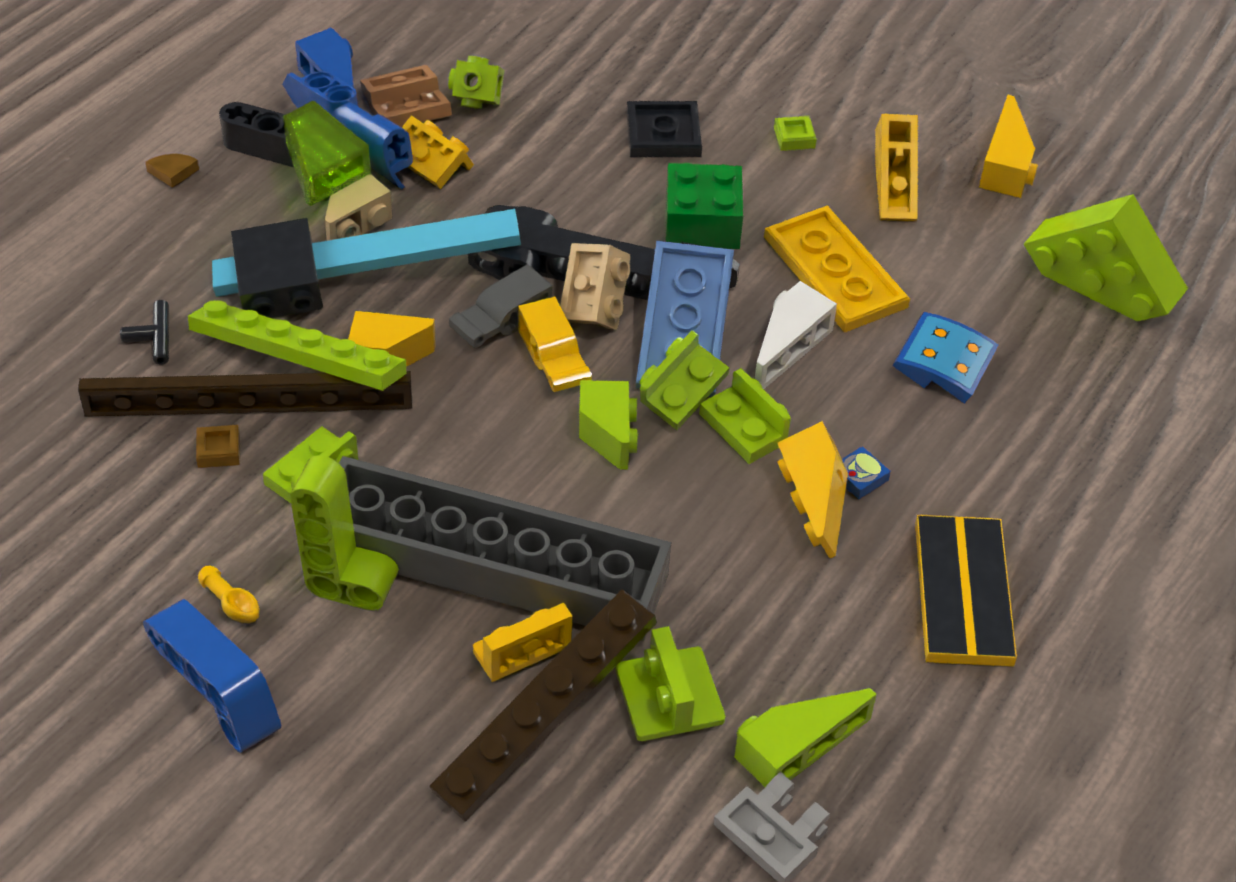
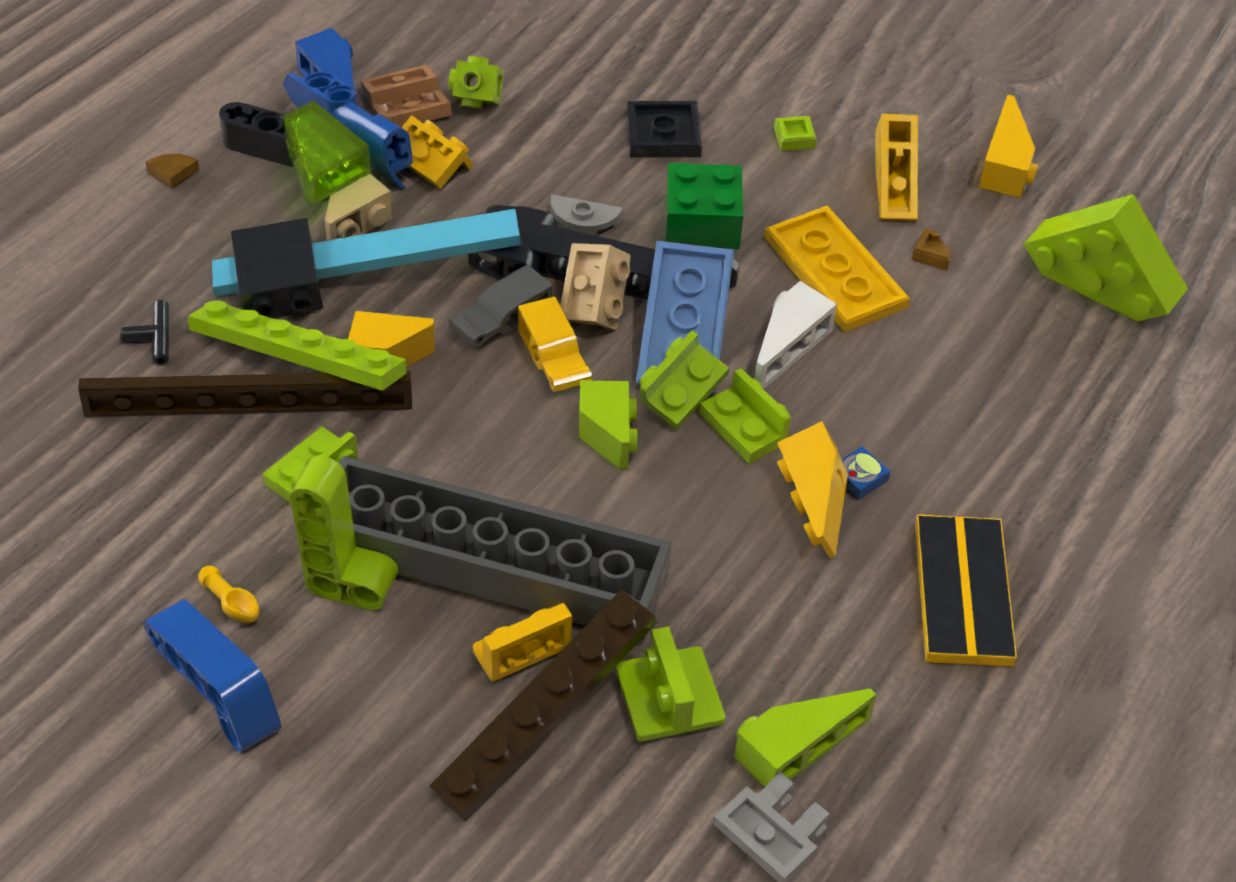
(218, 446): pearl gold tile -> none
(584, 215): none -> light grey plate
(932, 250): none -> pearl gold tile
(945, 354): slope -> none

